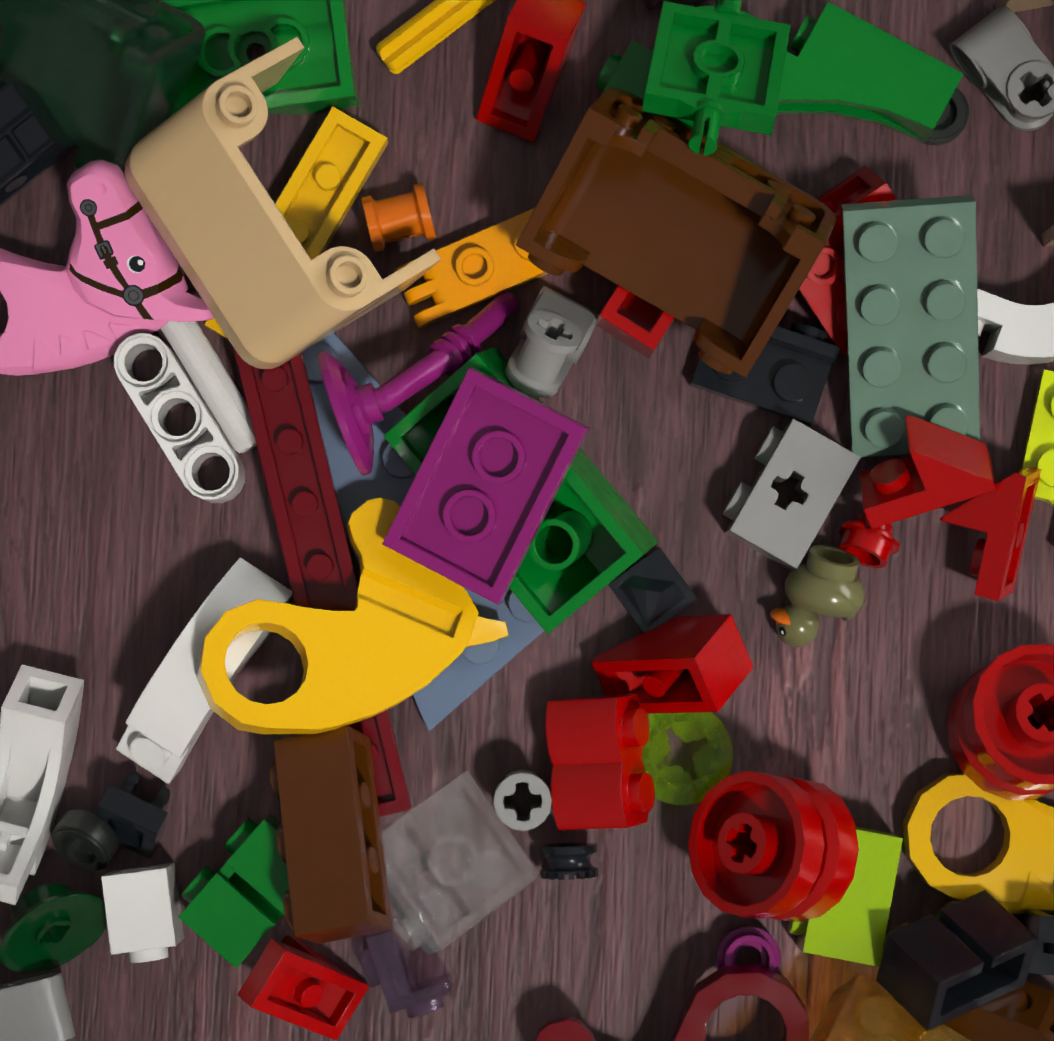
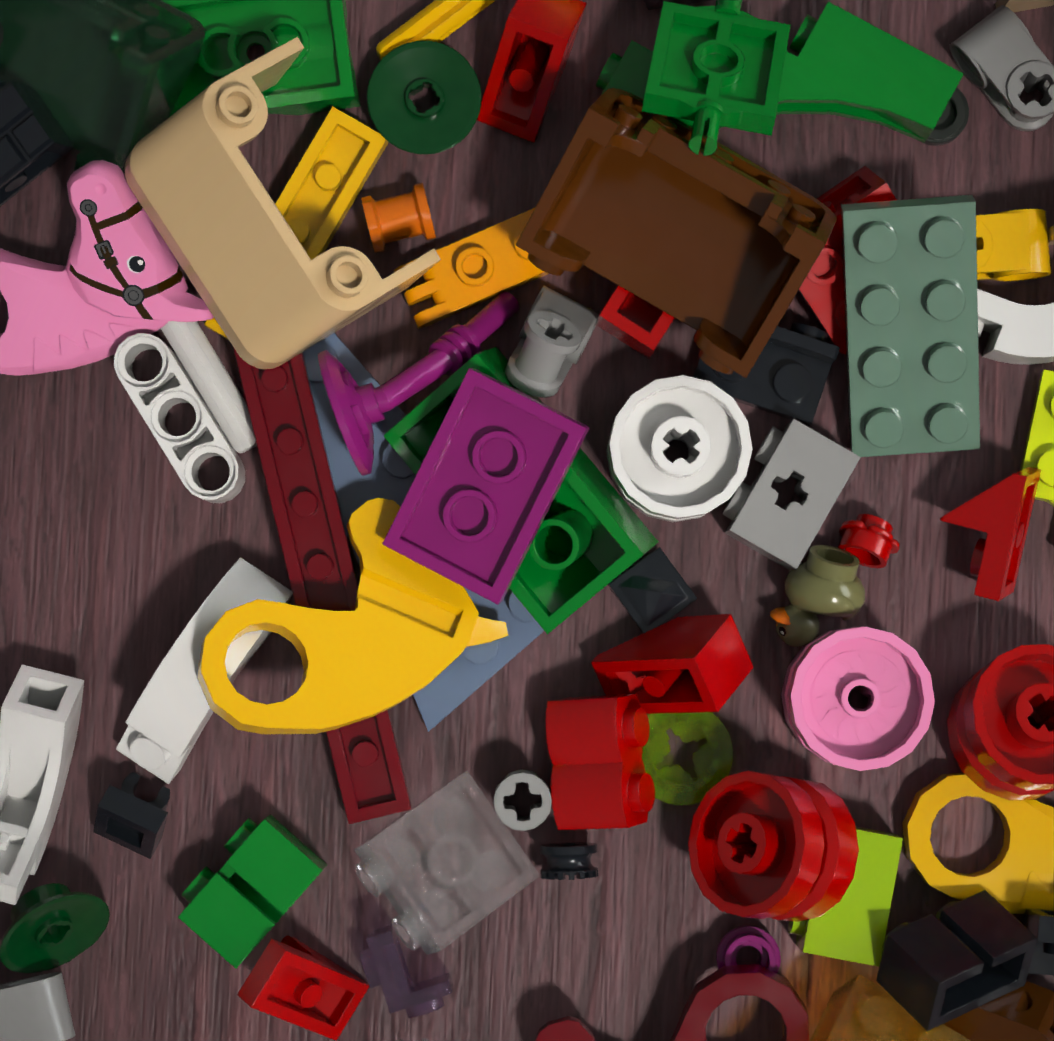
(85, 840): pearl dark grey tile -> none
(143, 911): white brick -> none
(330, 836): reddish brown brick -> none
(405, 74): none -> dark green piece
(687, 412): none -> white wheel
(889, 676): none -> bright pink wheel
(938, 473): red slope -> none
(1012, 245): none -> yellow piece

